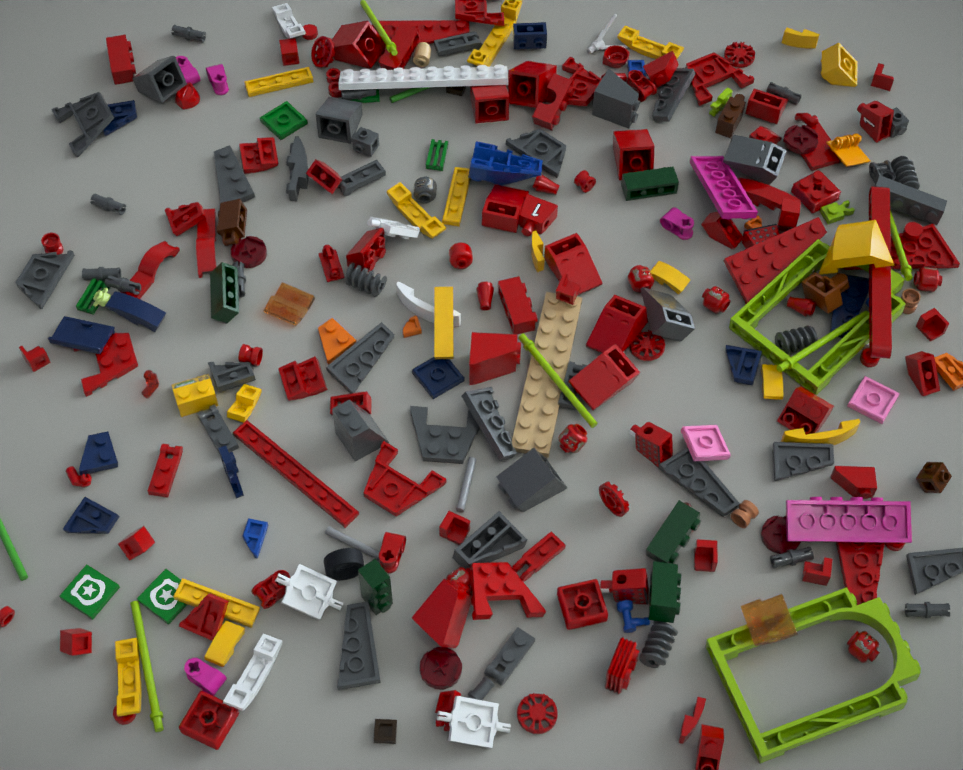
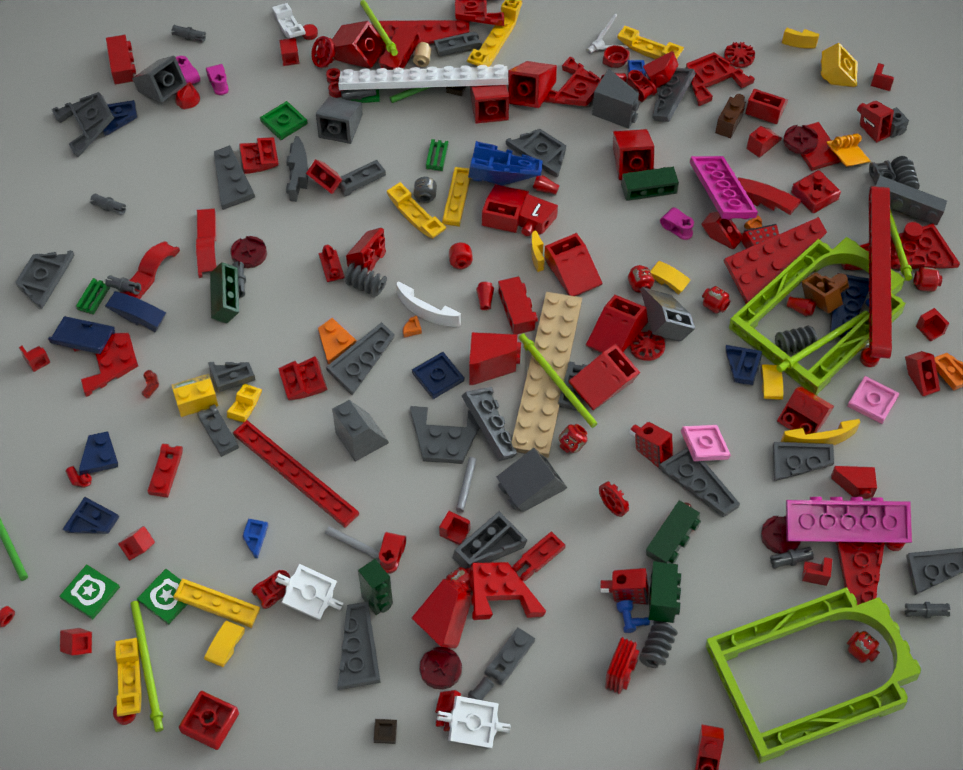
(52, 243): red wheel -> none
(100, 273): dark grey pin -> none
(101, 297): yellowish green plate -> none
(185, 217): red wing -> none
(206, 617): red wing -> none
(207, 678): dark pink piece -> none
(231, 221): reddish brown brick -> none
(231, 469): dark blue wing -> none
(250, 354): red wheel -> none
(254, 674): white slope -> none
(278, 81): yellow tile -> none
(289, 304): clear orange slope -> none
(343, 563): black tyre -> none
(354, 397): red slope -> none
(365, 141): dark grey brick -> none
(394, 228): white plate -> none
(394, 490): red wing -> none
(443, 323): yellow tile -> none
(529, 35): dark blue brick -> none
(537, 713): red wheel -> none
(549, 114): red arch -> none
(567, 290): red panel -> none
(584, 181): red wheel -> none
(590, 595): red brick -> none
(689, 722): red slope -> none
(705, 555): red panel -> none
(721, 101): lime plate -> none
(744, 514): nougat wheel -> none
(755, 158): dark grey slope -> none
(769, 620): clear orange slope -> none
(784, 92): dark grey pin -> none
(788, 214): red slope -> none
(807, 118): red arm -> none
(835, 212): lime plate -> none
(855, 246): yellow wedge -> none
(911, 298): nougat wheel -> none
(933, 477): reddish brown brick -> none

